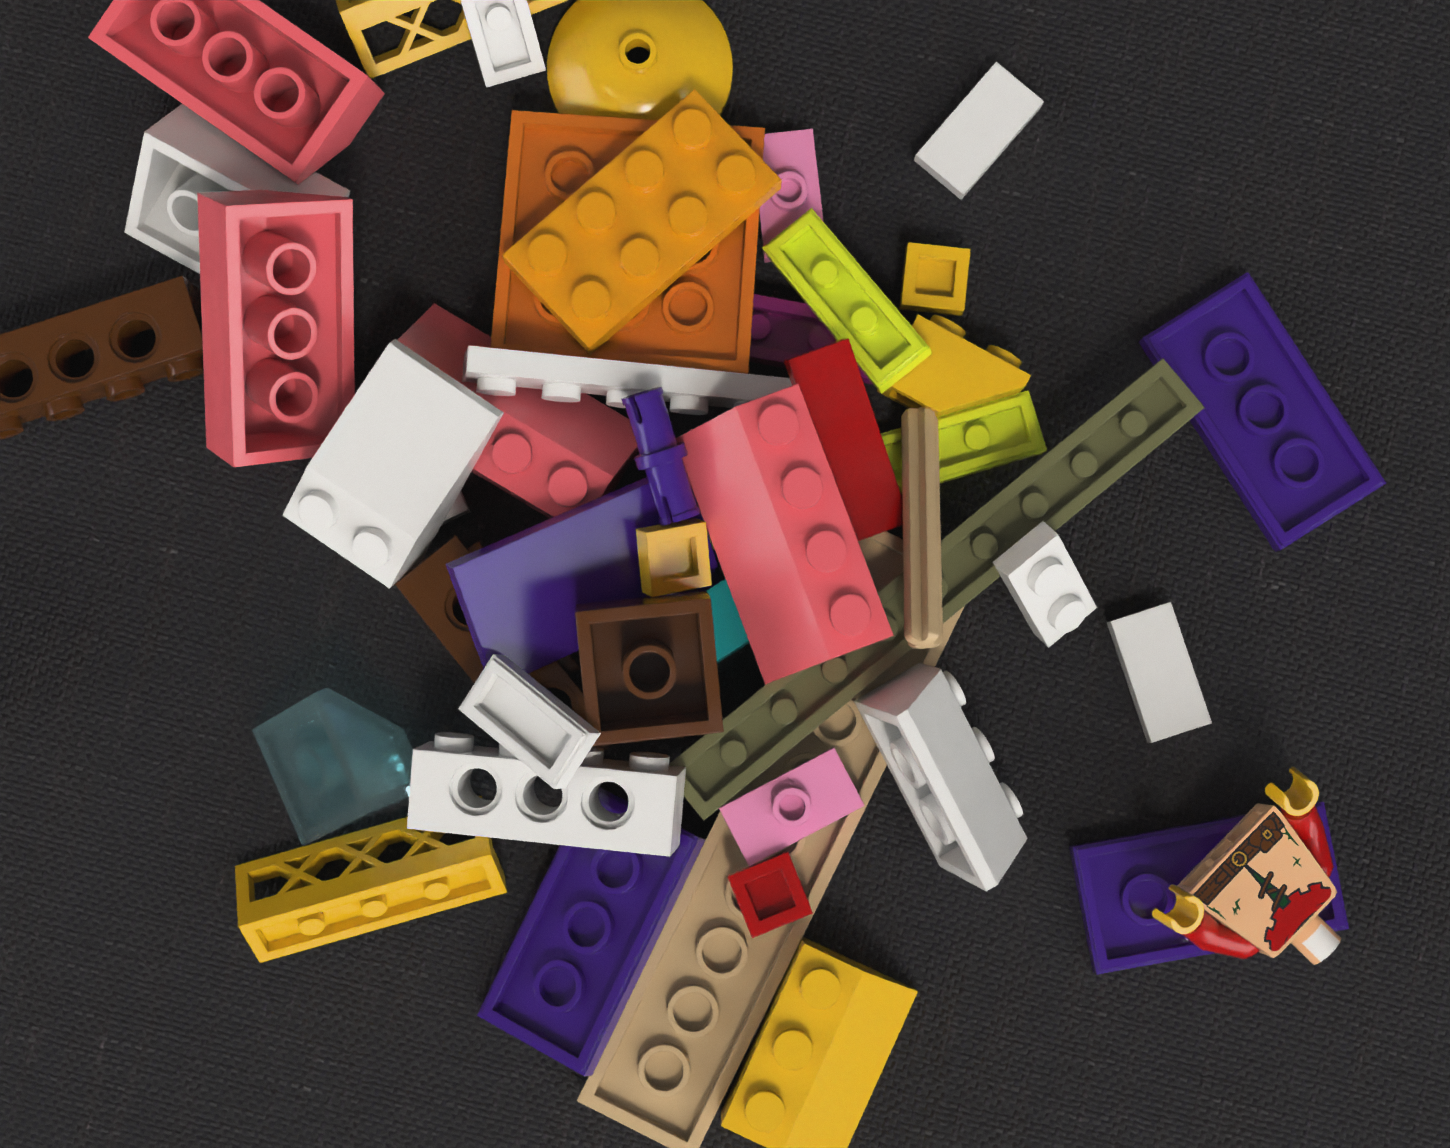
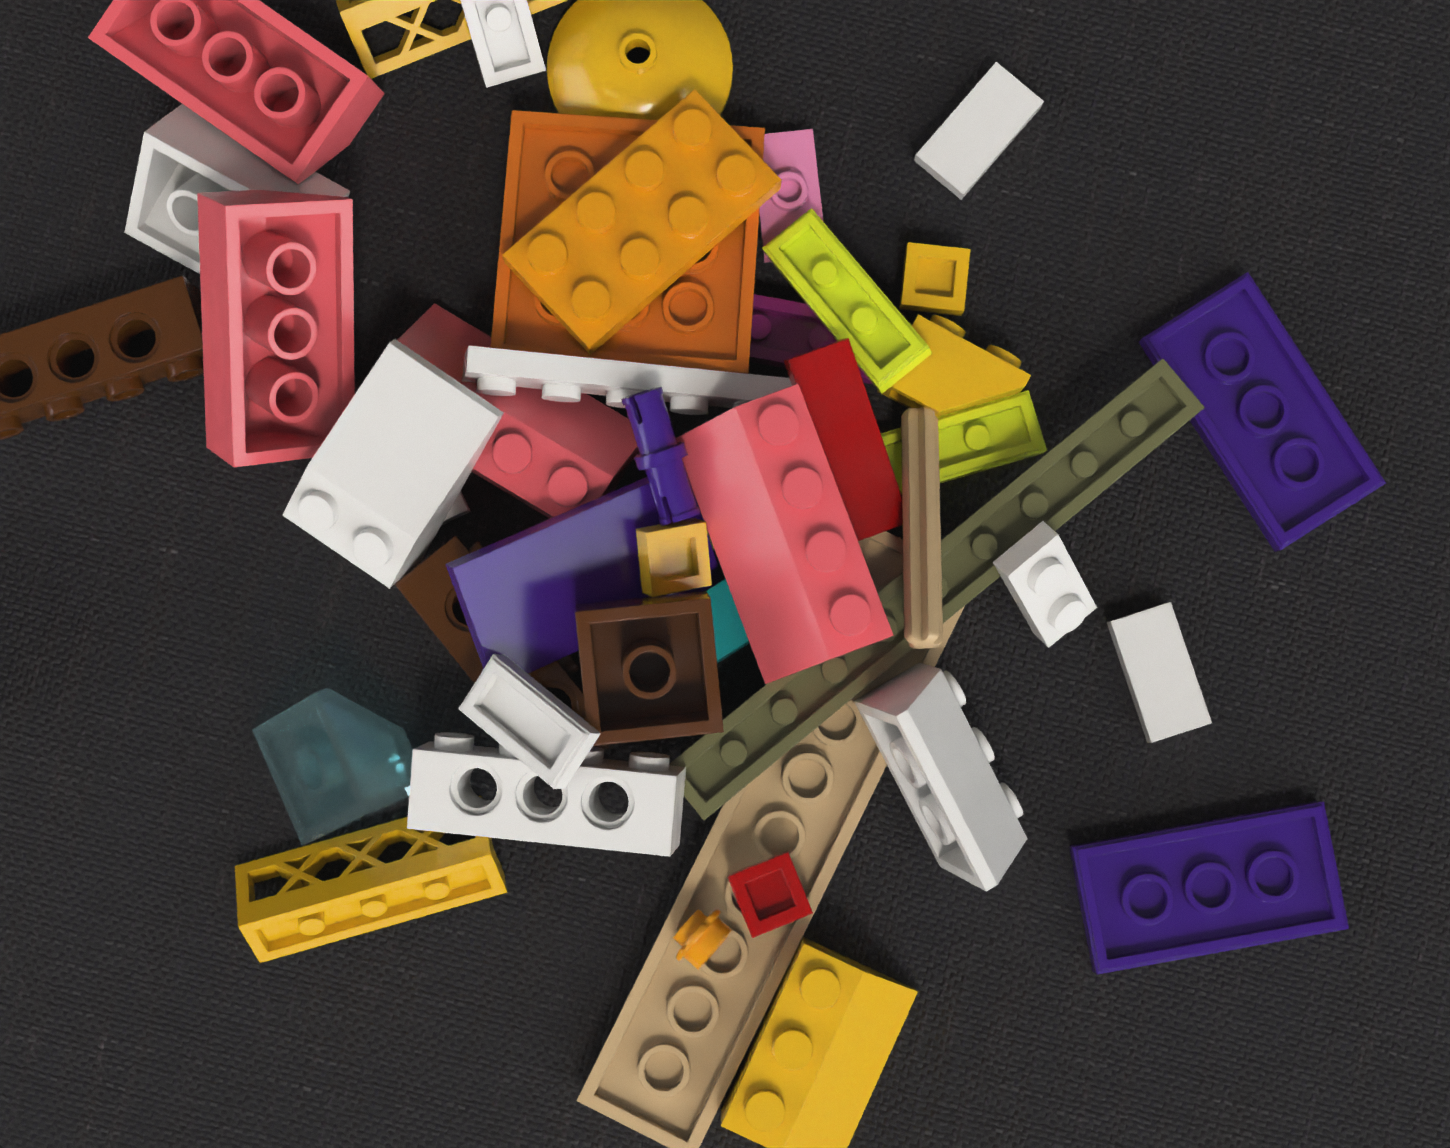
(586, 945): dark purple tile -> none
(701, 937): none -> light orange plate
(791, 806): bright pink plate -> none
(1262, 883): torso -> none

